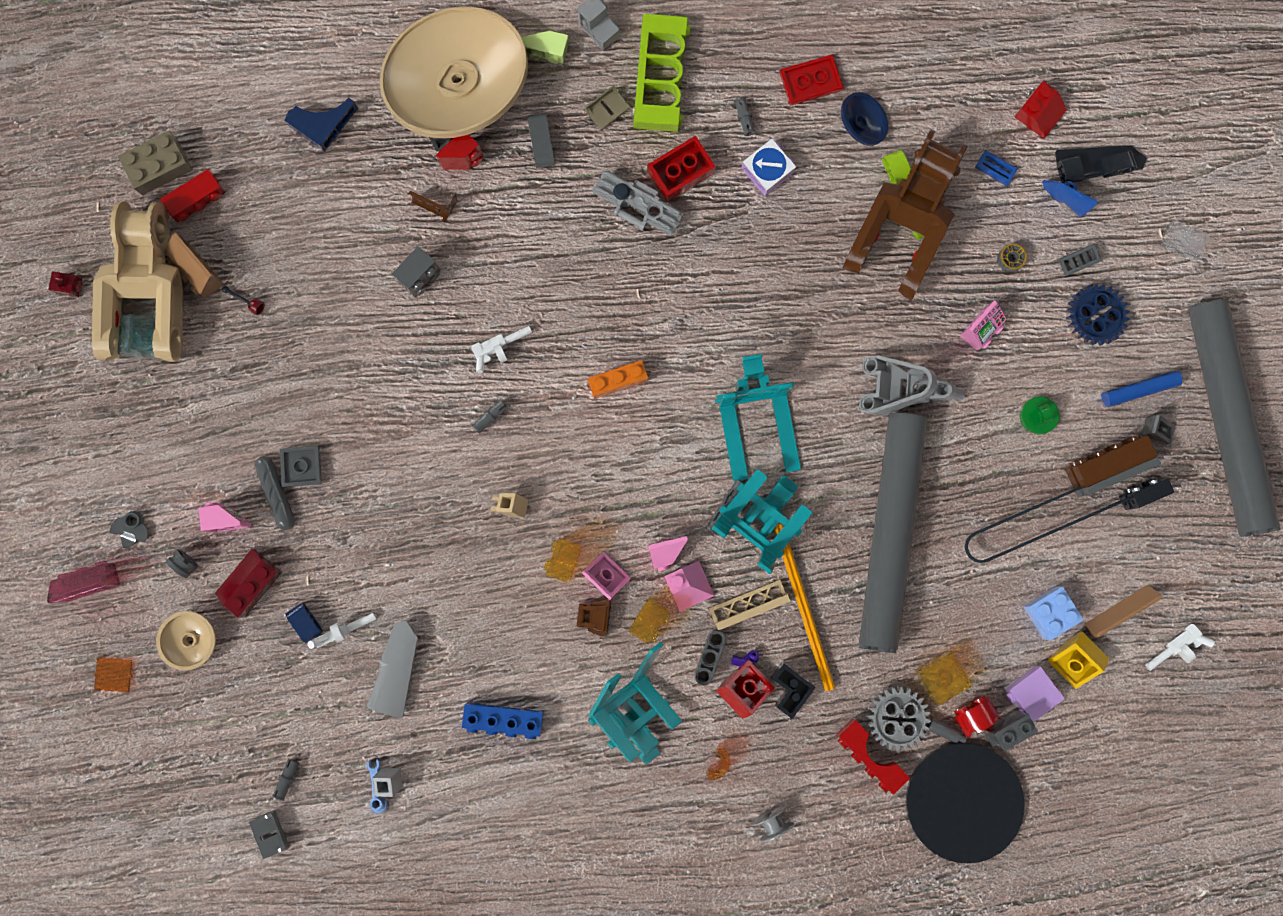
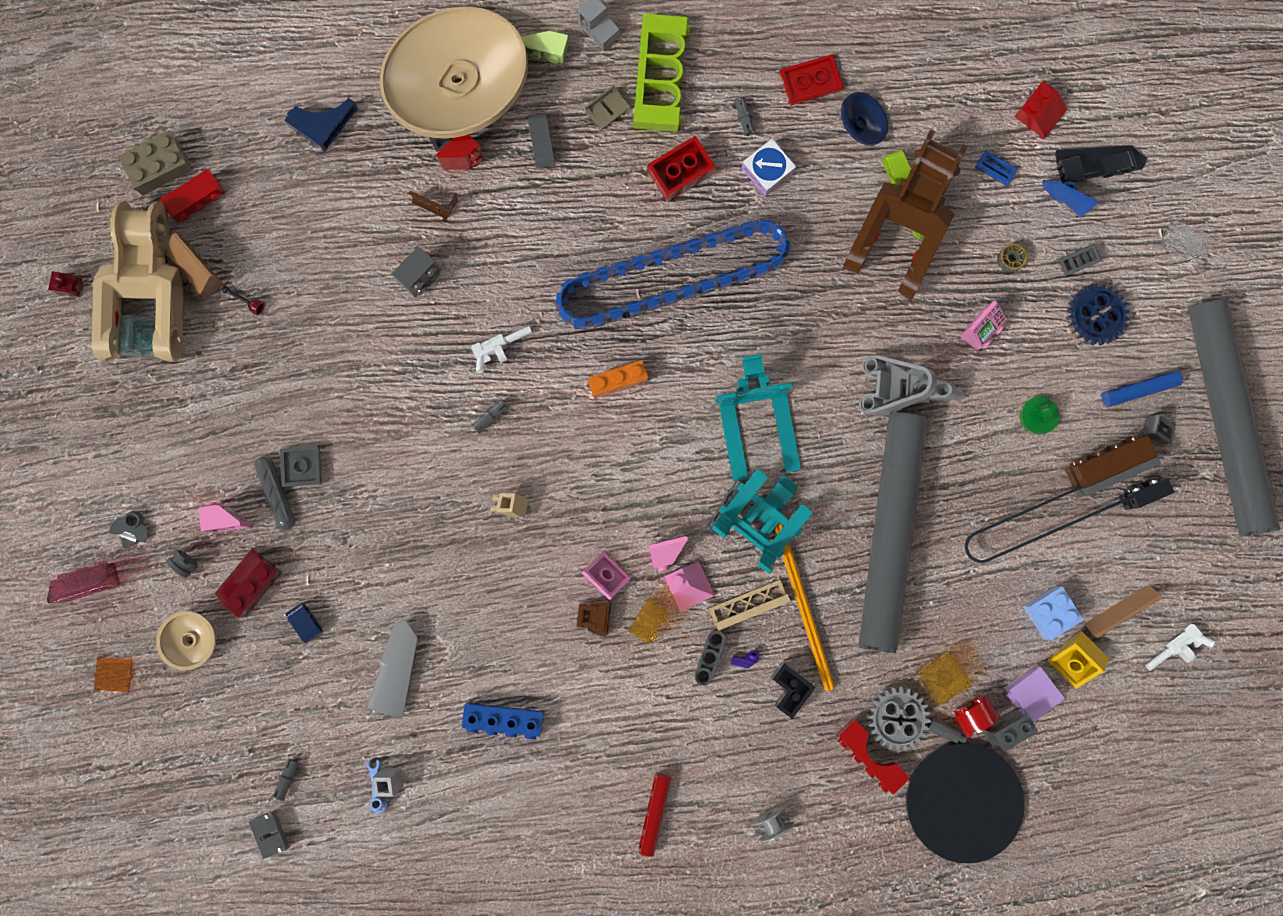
(338, 632): white piece -> none
(563, 560): clear yellow brick -> none
(633, 723): teal piece -> none
(640, 196): light grey piece -> none
(654, 815): none -> red brick
(674, 251): none -> blue piece
(722, 768): clear orange piece -> none
(745, 689): red slope -> none

